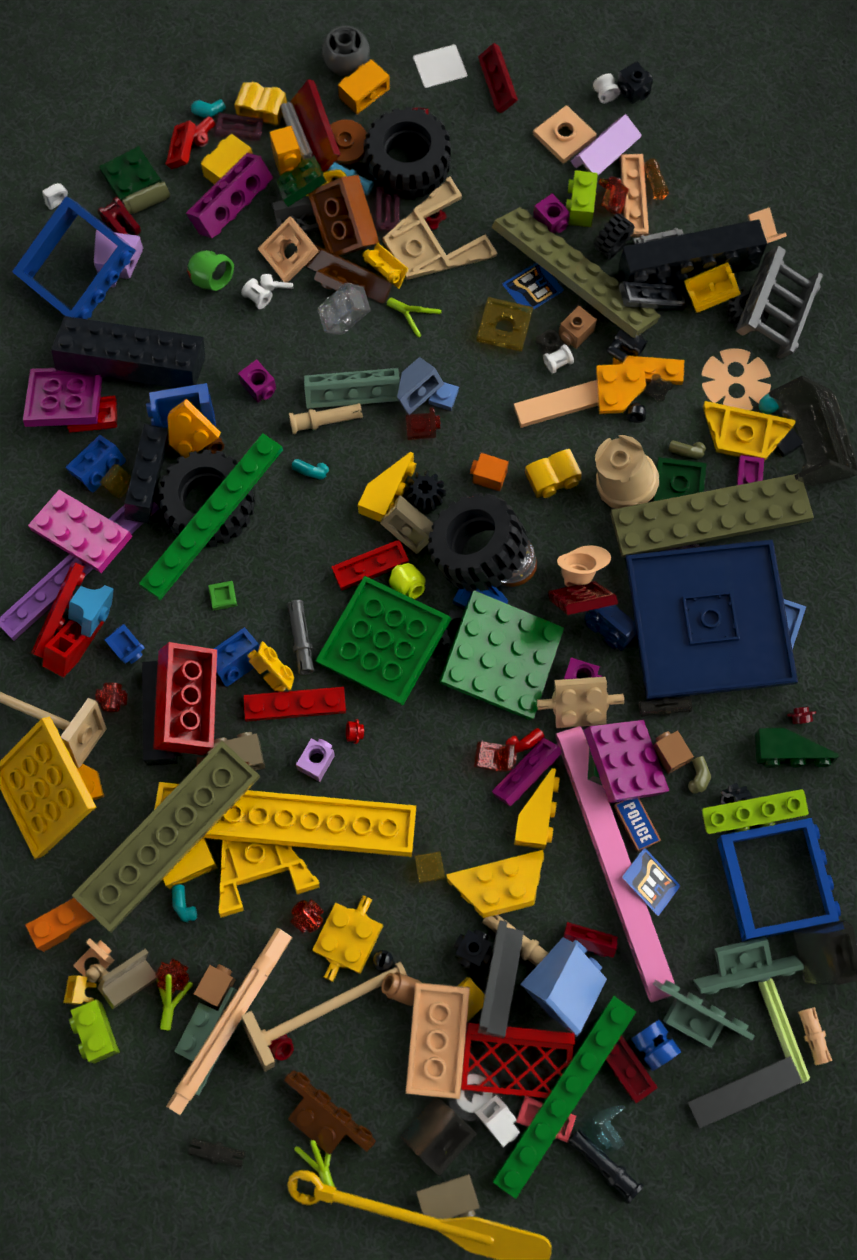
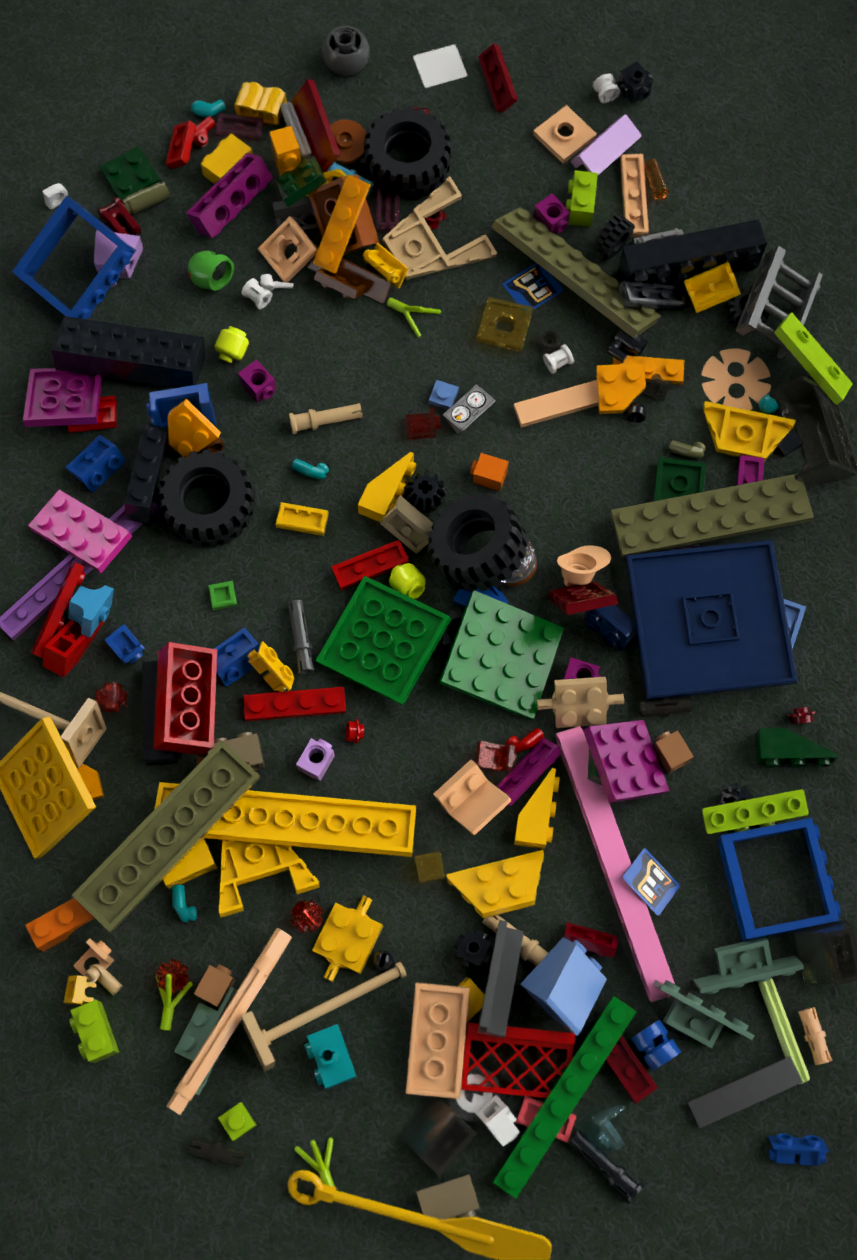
(116, 481): clear yellow plate -> none
(127, 979): dark tan panel -> none
(211, 517): green plate -> none
(231, 344): none -> neon yellow head
(237, 1121): none -> lime plate
(281, 1047): dark red plate -> none
(302, 519): none -> yellow plate
(322, 1119): reddish brown bracket -> none
(331, 1057): none -> teal brick
(341, 223): none -> light orange plate
(344, 309): clear brick -> none
(351, 388): sand green fence -> none
(364, 86): light orange brick -> none
(399, 988): medium nougat brick -> none
(418, 384): sand blue slope -> none
(468, 408): none -> slope
(471, 798): none -> light nougat bracket
(553, 473): yellow brick -> none
(577, 327): medium nougat brick -> none
(614, 195): clear red bracket -> none
(625, 473): tan piece -> none
(637, 824): tile -> none
(702, 777): olive arm -> none
(767, 224): light nougat bracket -> none
(810, 1149): none -> blue hinge
(813, 358): none -> lime plate

